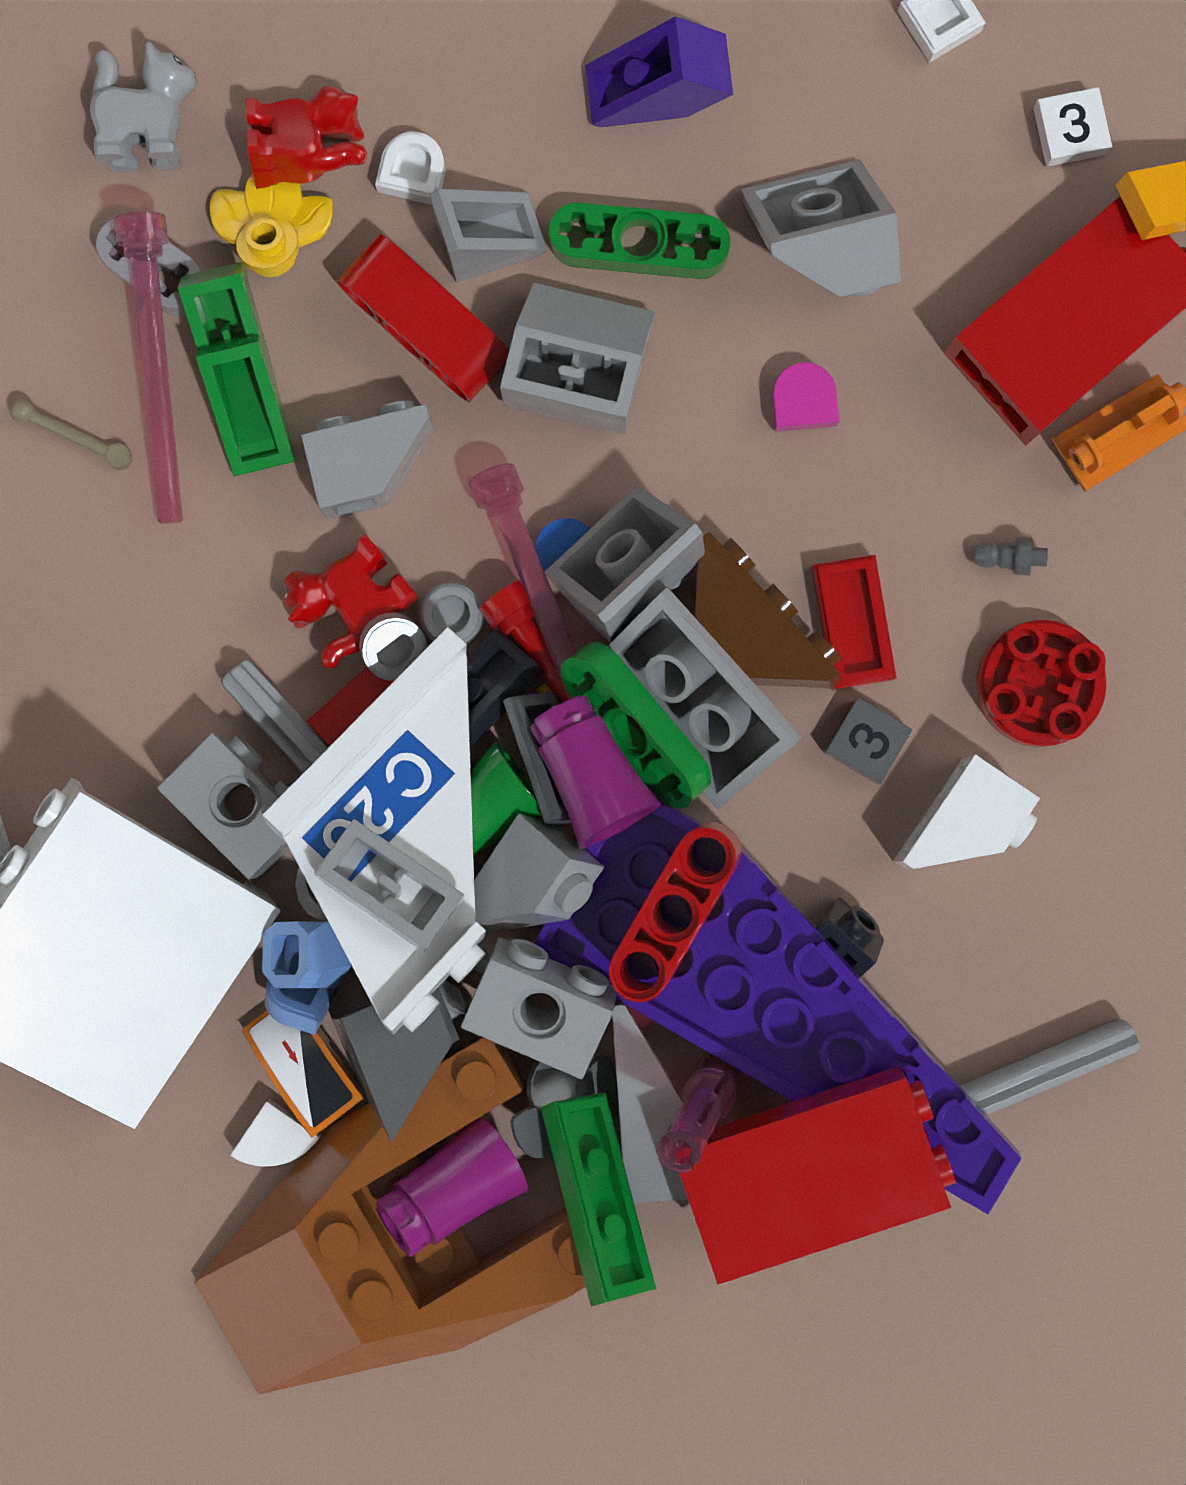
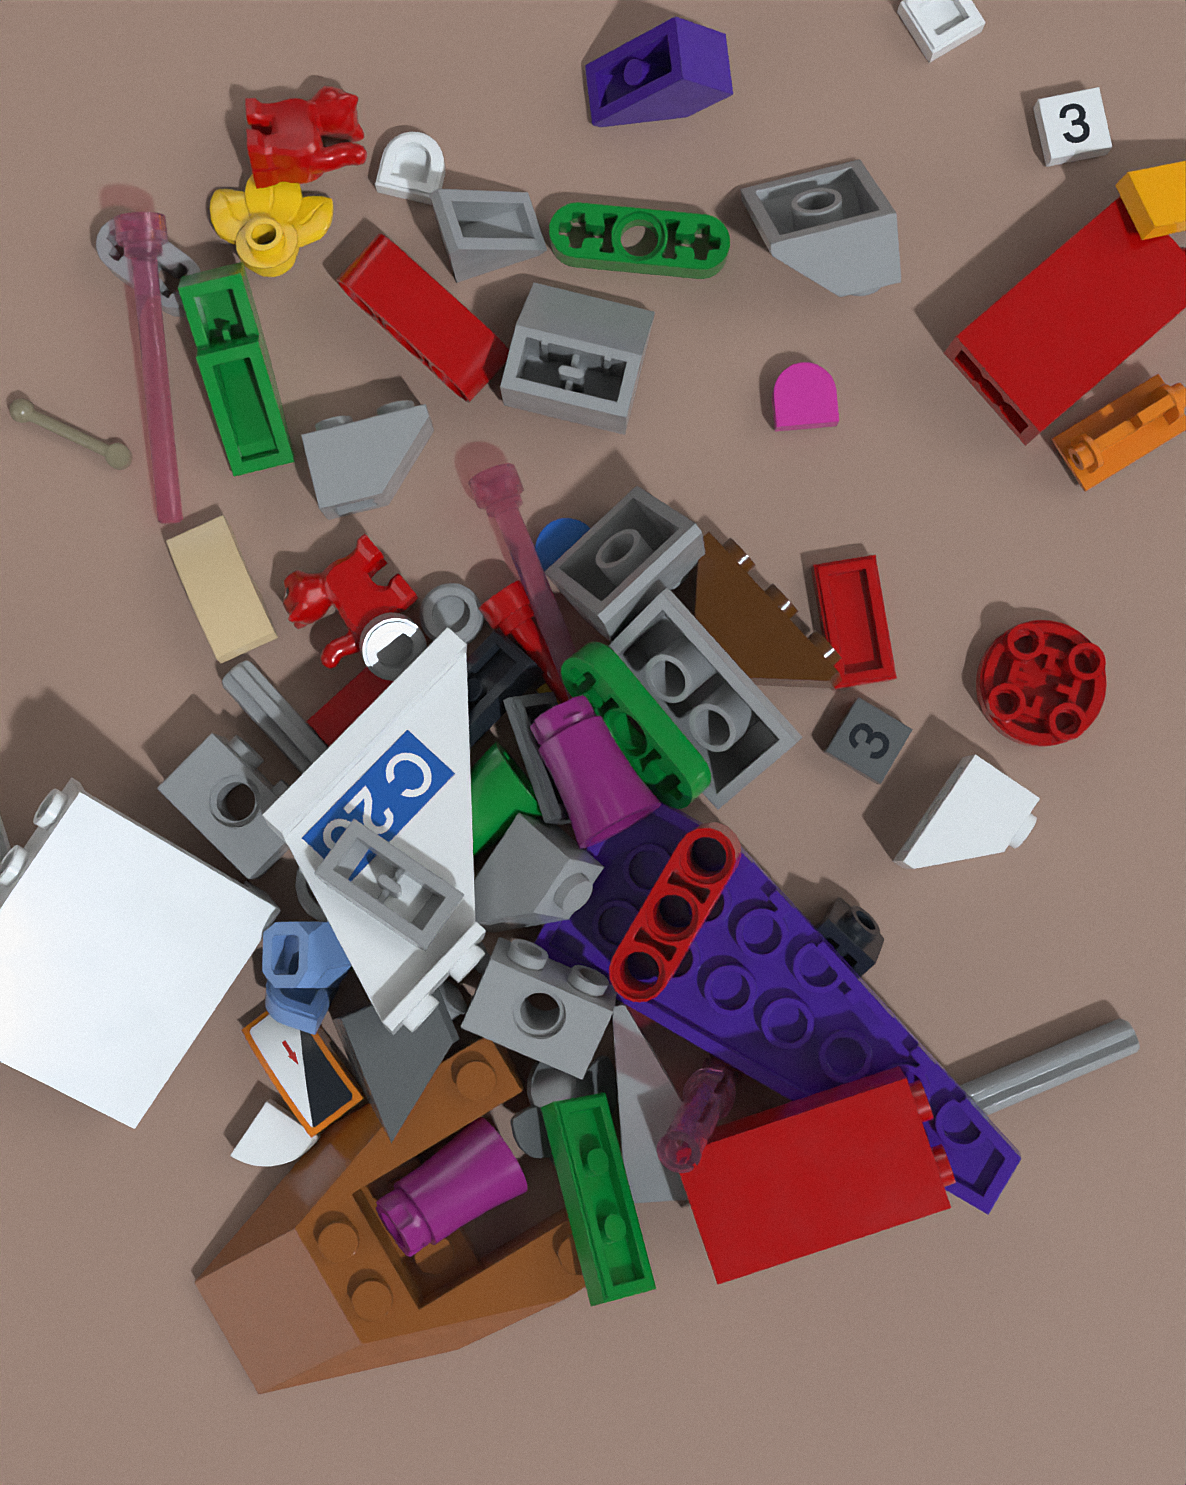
(139, 116): light grey animal -> none
(221, 589): none -> tan slope
(1014, 556): dark grey piece -> none

